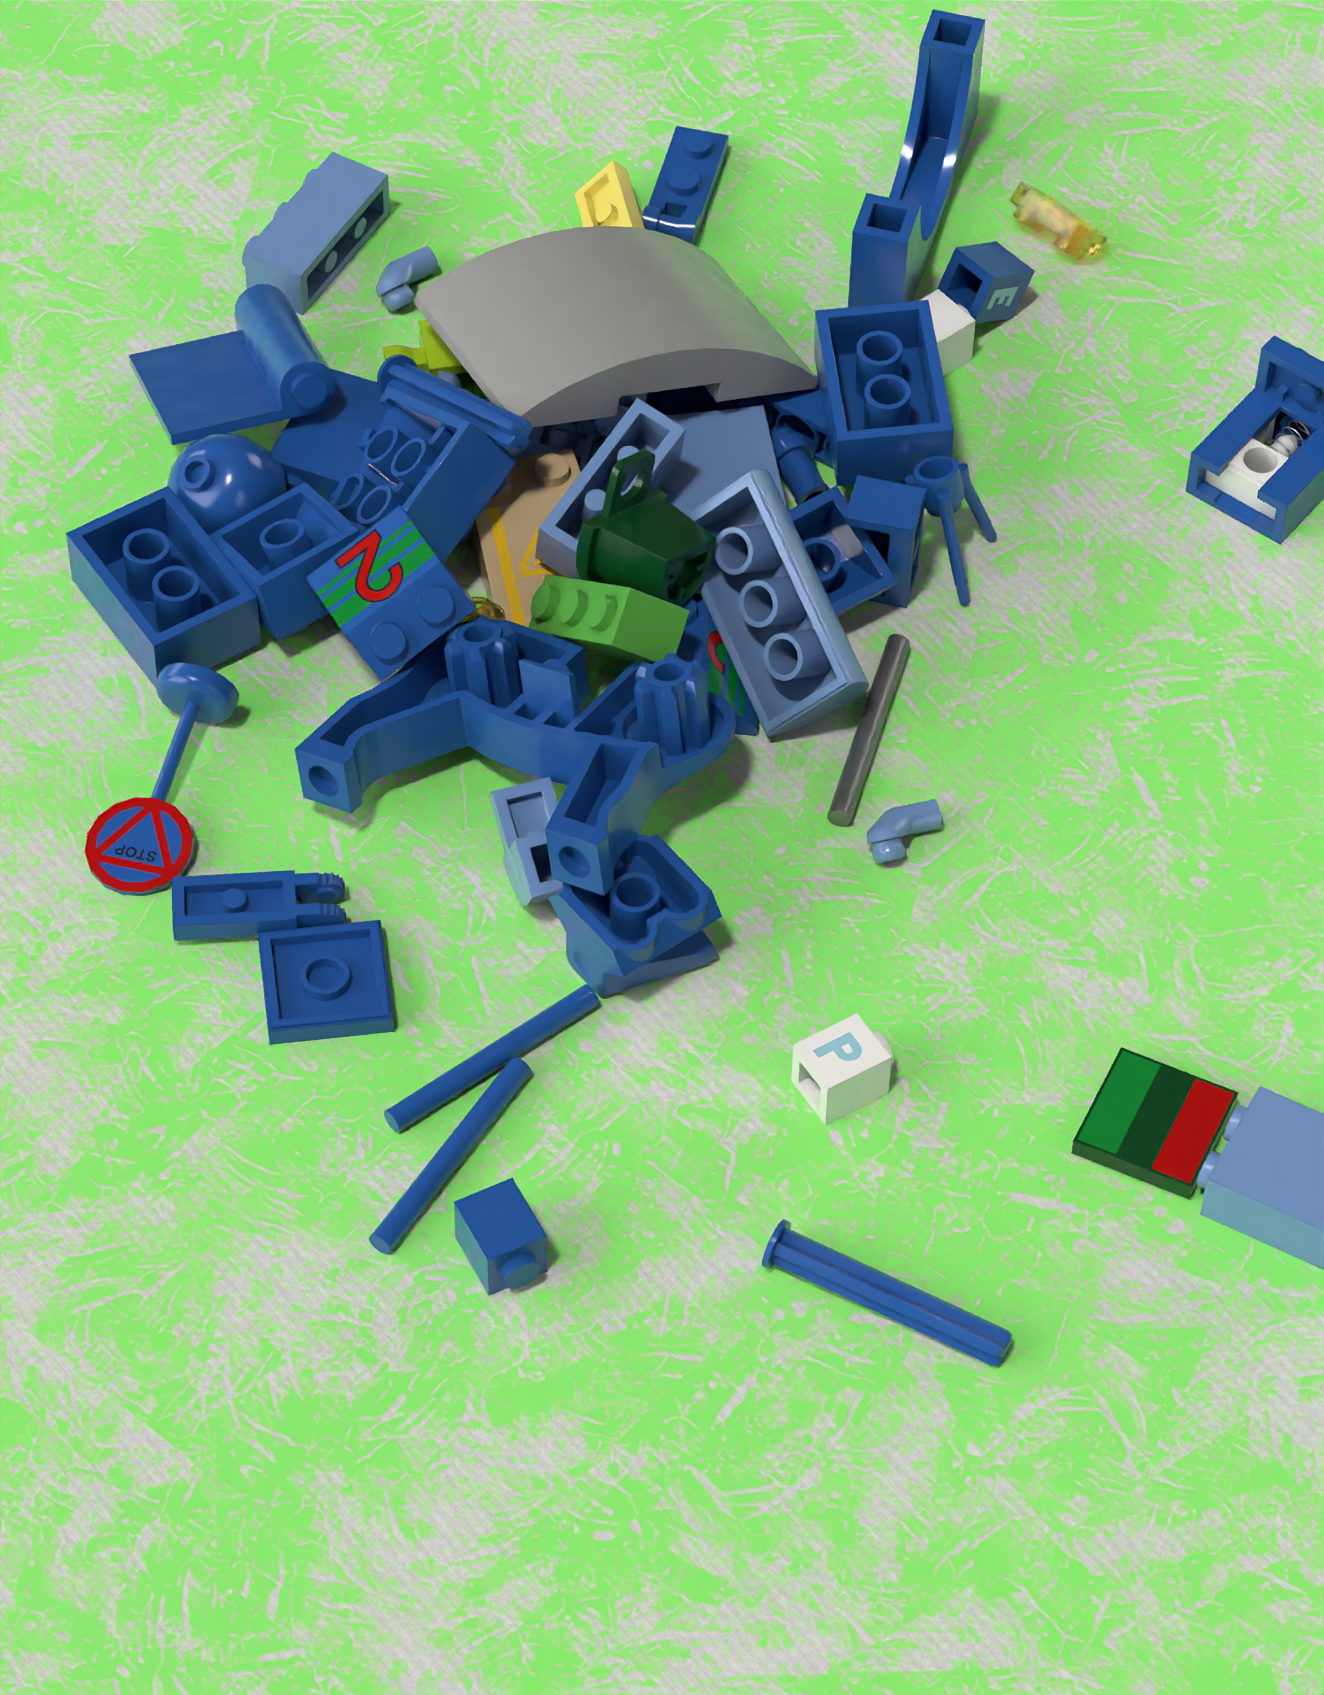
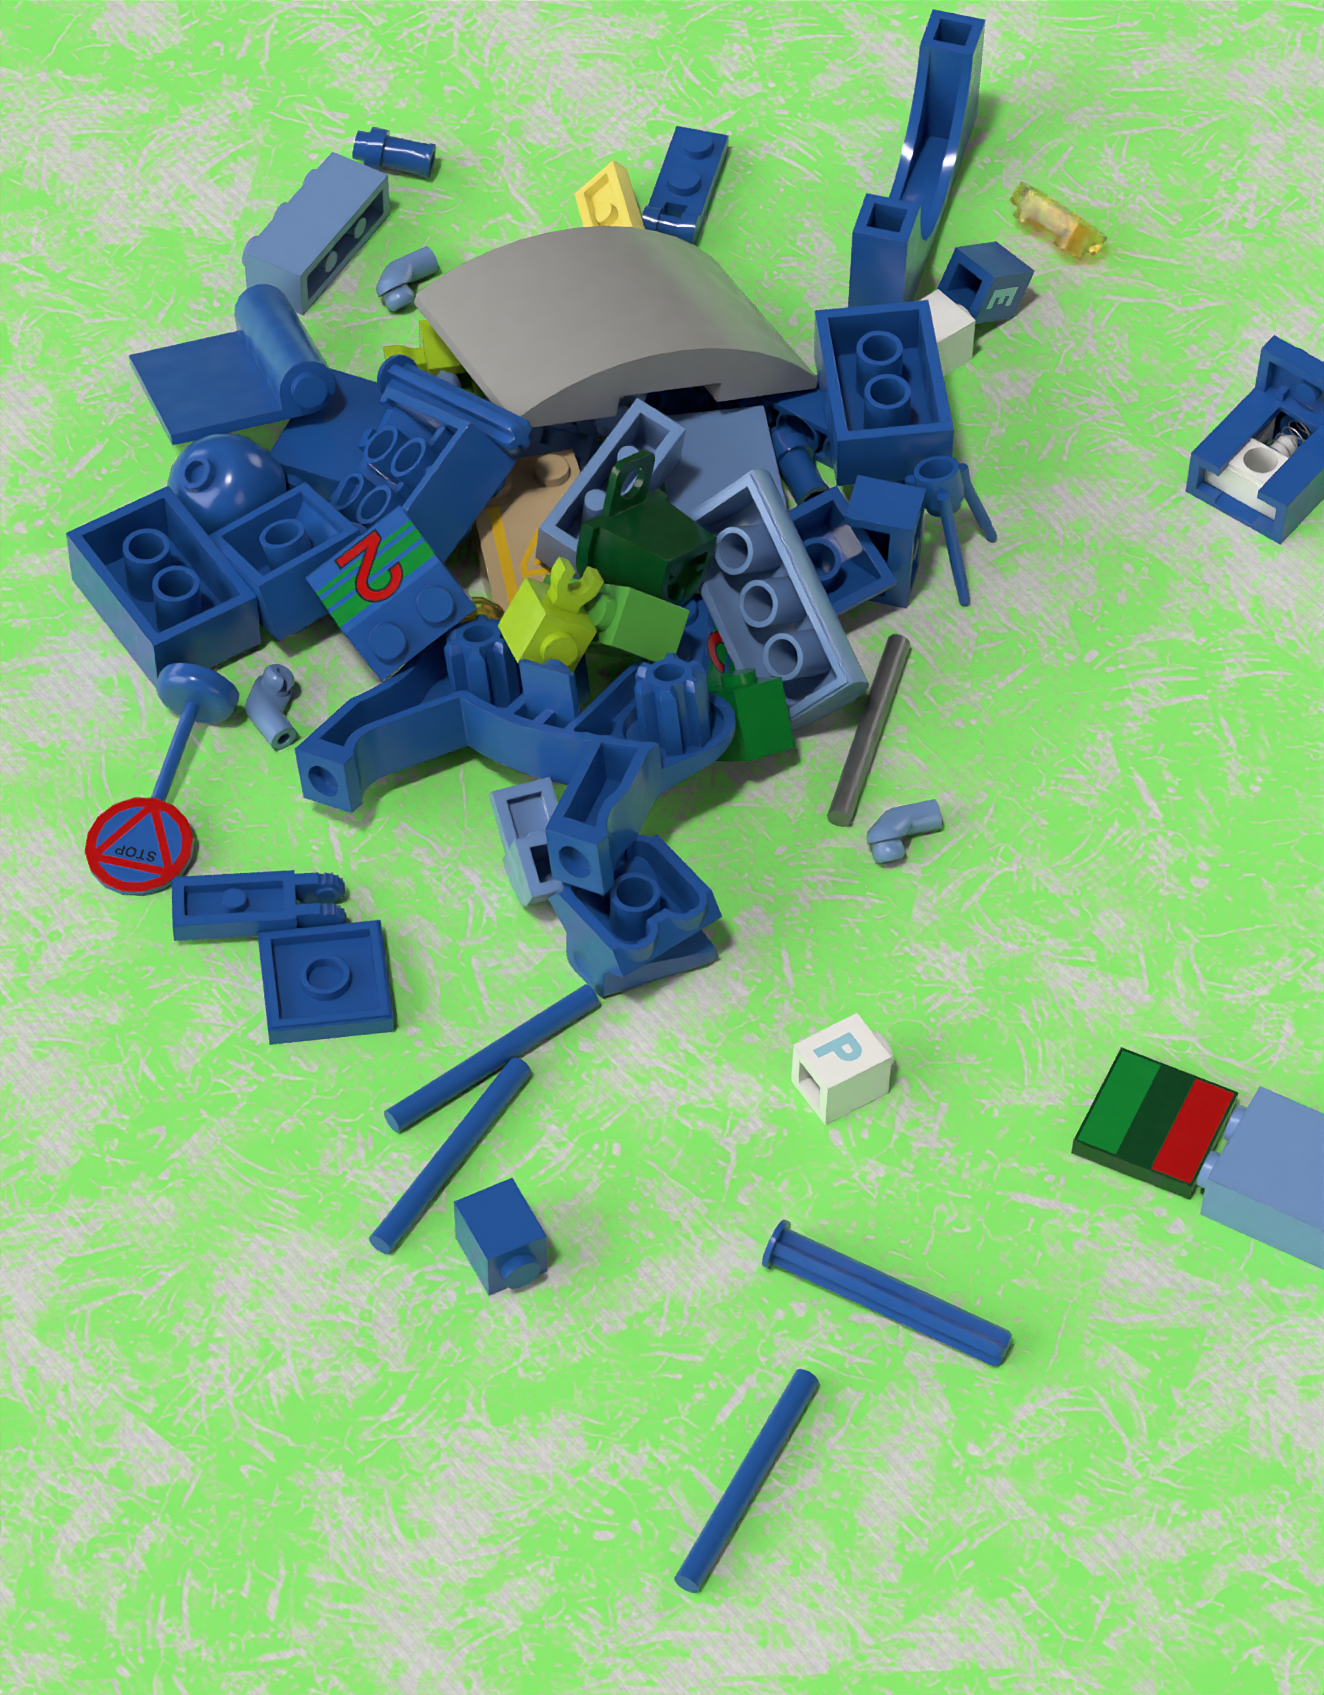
(267, 704): none -> medium blue arm
(382, 150): none -> blue animal
(551, 618): none -> lime brick
(746, 1481): none -> blue bar
(759, 713): none -> green brick

